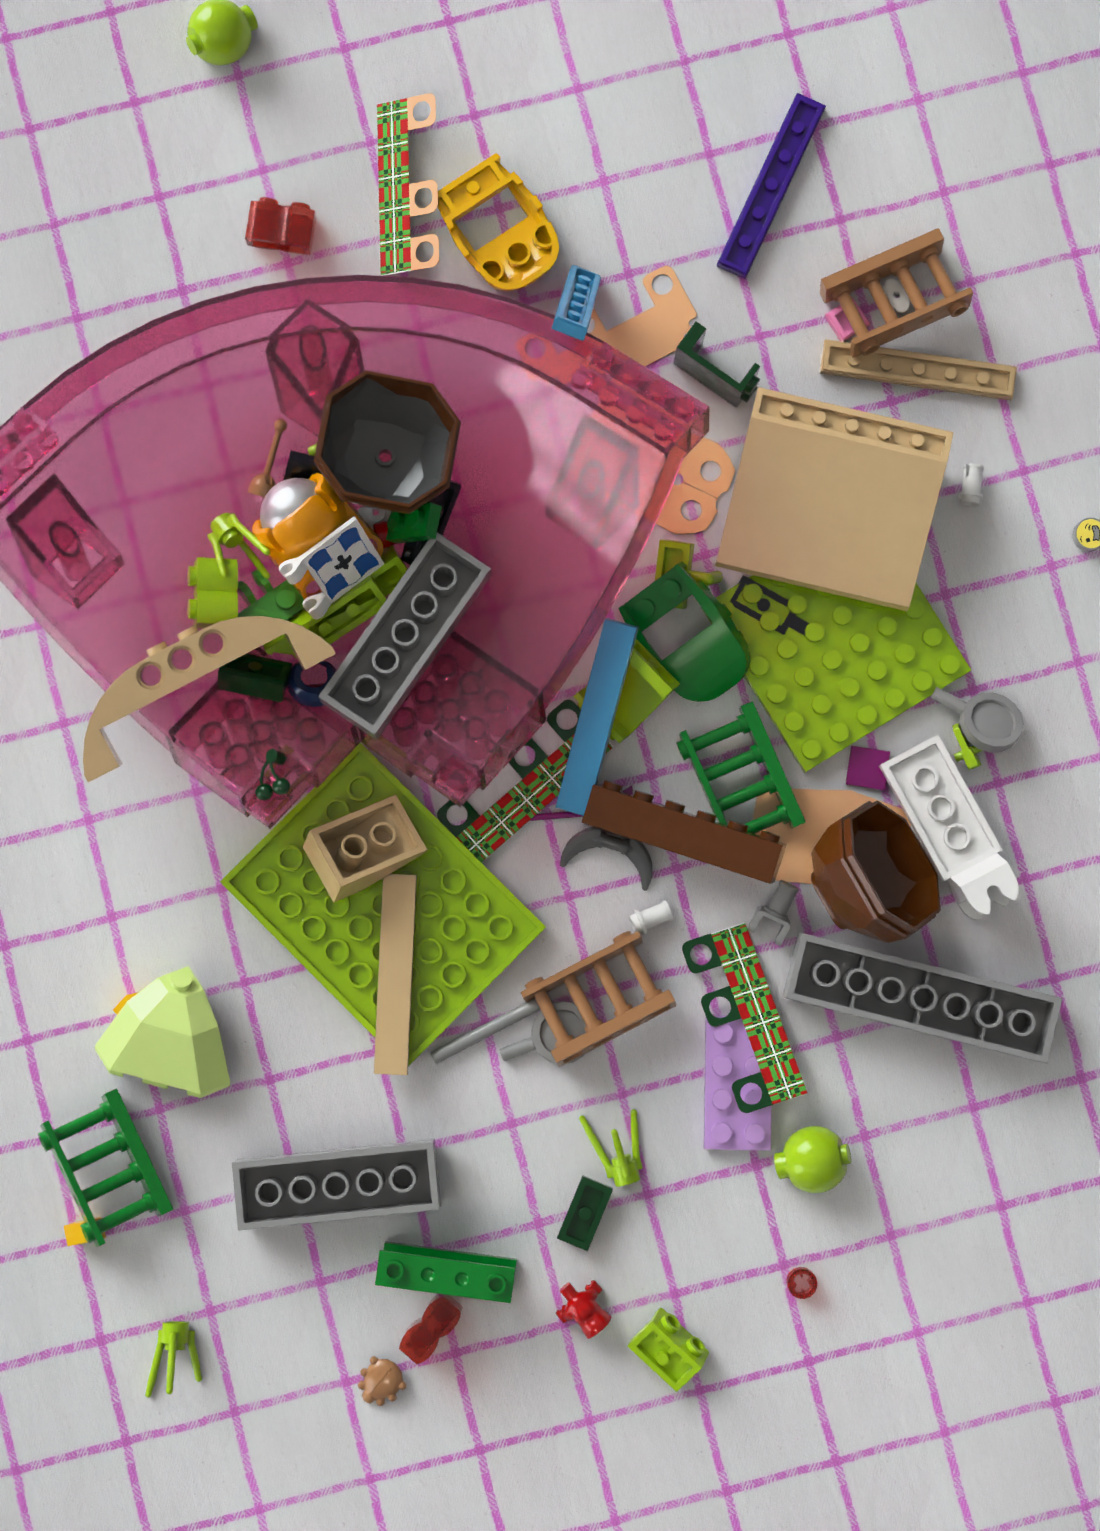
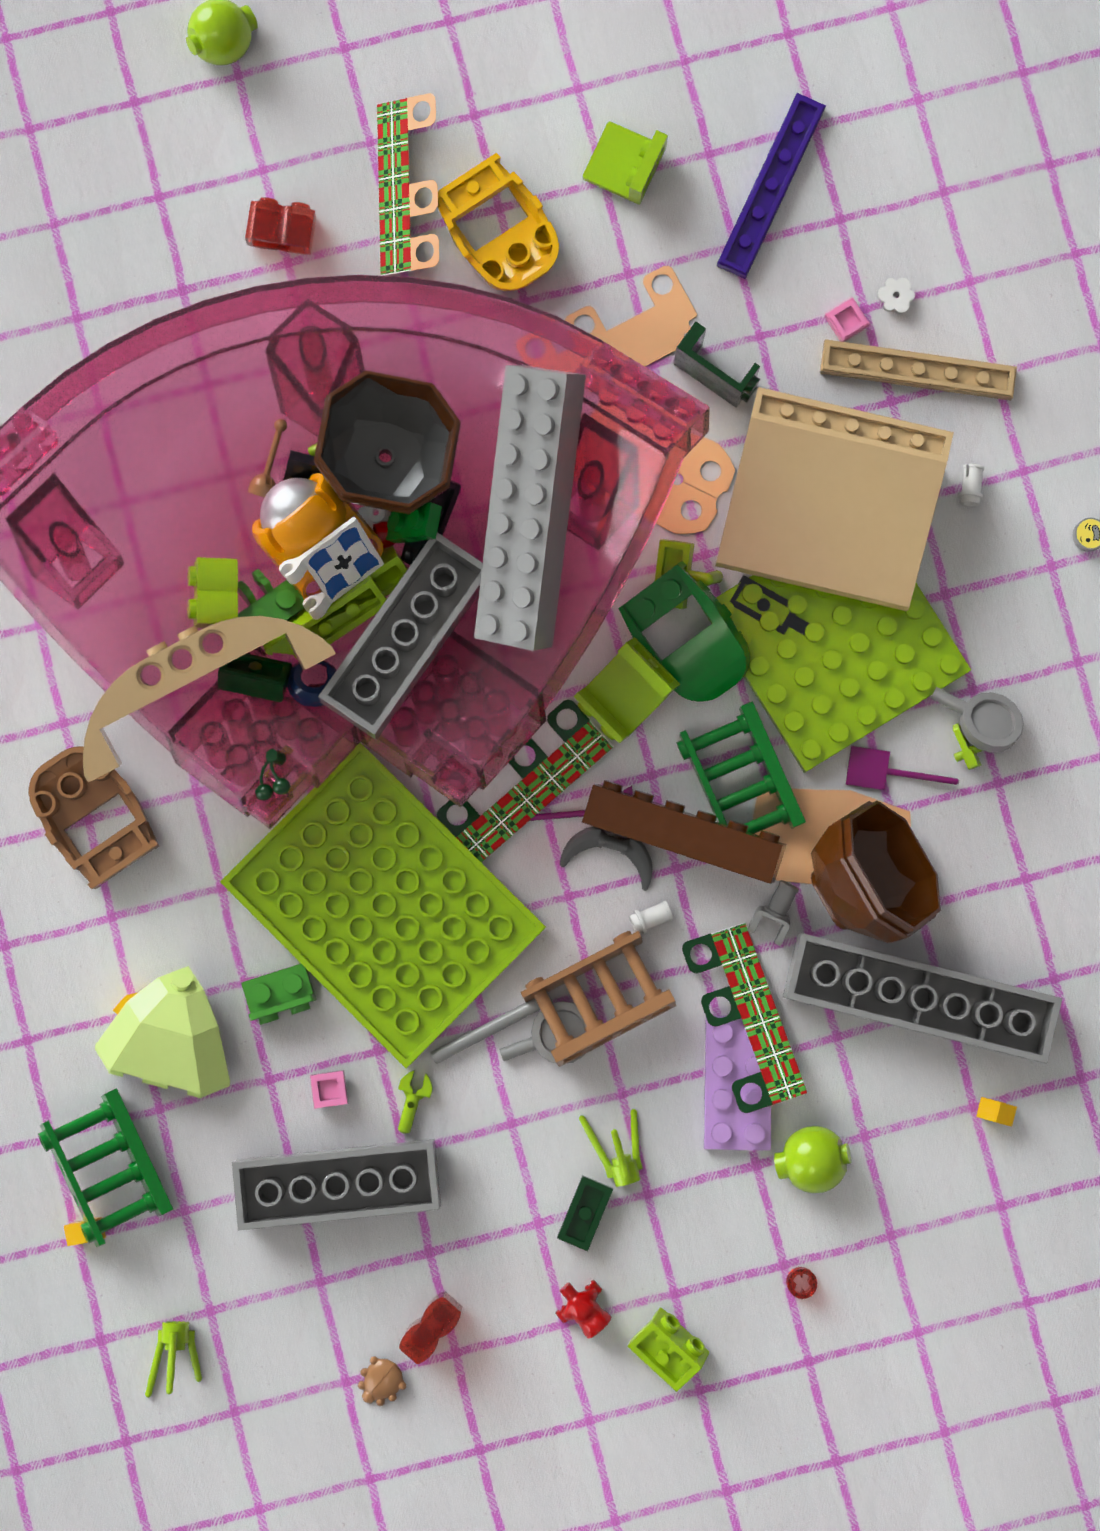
(65, 797): none -> medium nougat slope
(229, 532): lime plant -> none
(279, 992): none -> bright green bracket
(329, 1089): none -> bright pink plate
(363, 847): tan slope -> none
(395, 974): tan tile -> none
(412, 1100): none -> lime bar
(446, 1272): green fence -> none
(529, 506): none -> light grey brick
(576, 302): dark azure tile -> none
(597, 715): dark azure tile -> none
(625, 161): none -> lime bracket
(896, 262): medium nougat fence -> none
(951, 827): white hinge -> none
(996, 1111): none -> yellow piece

